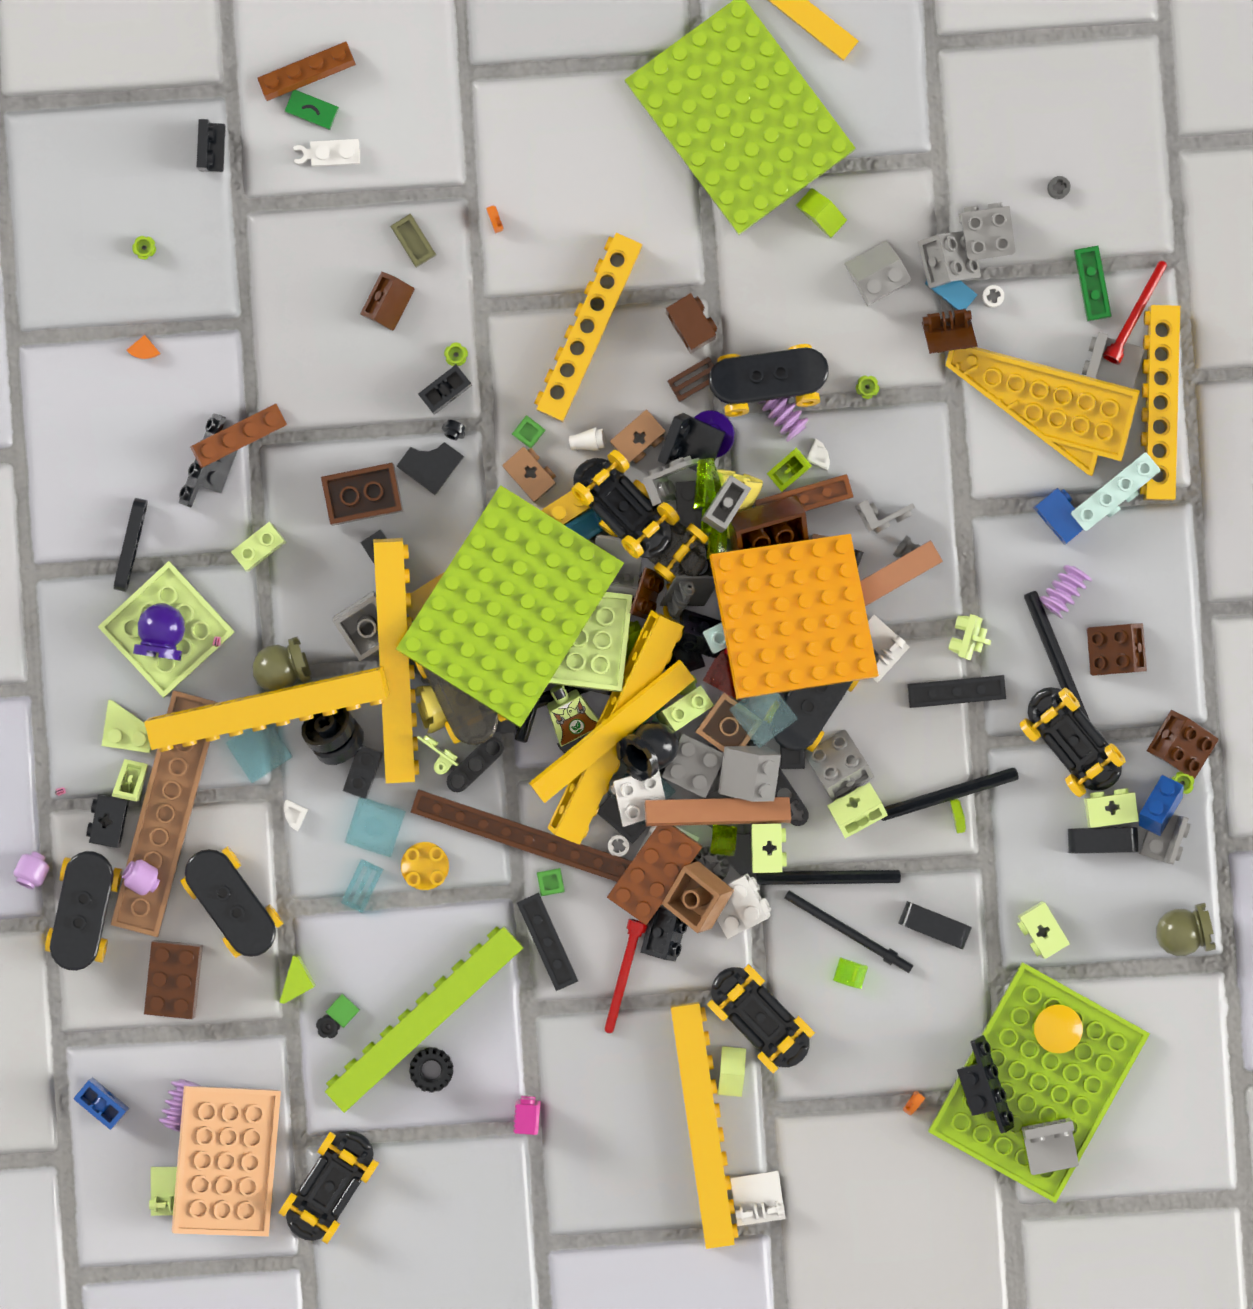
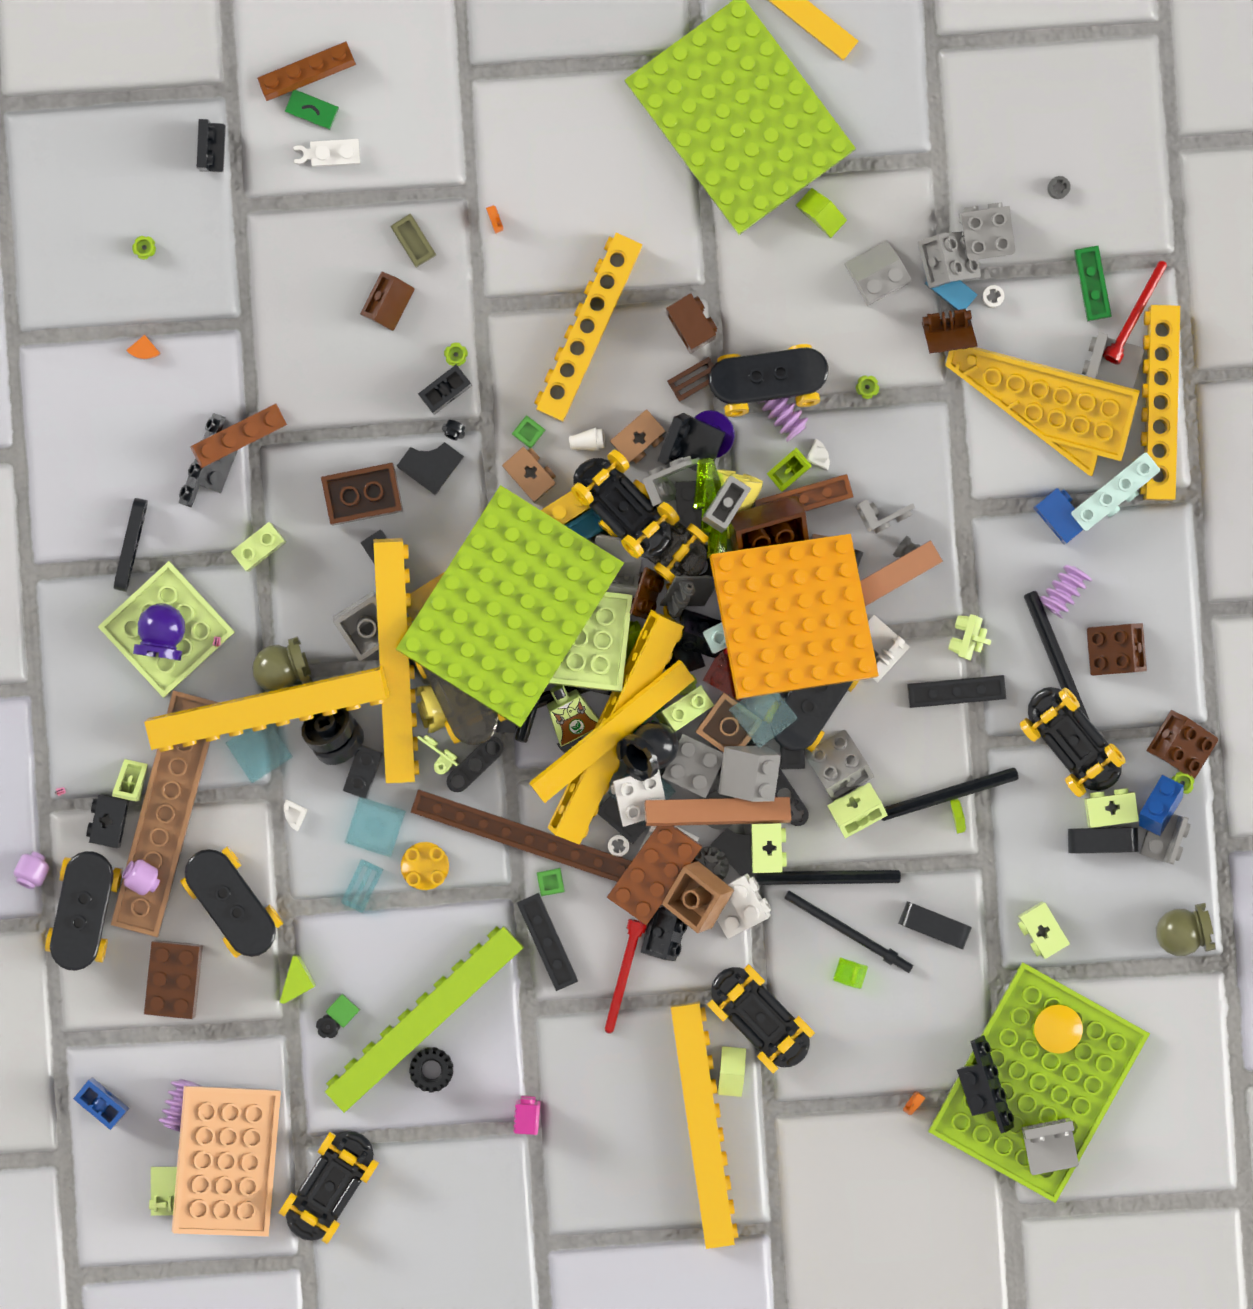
(124, 730): yellowish green wing -> none
(723, 840): clear neon green slope -> none
(757, 1198): white hinge -> none

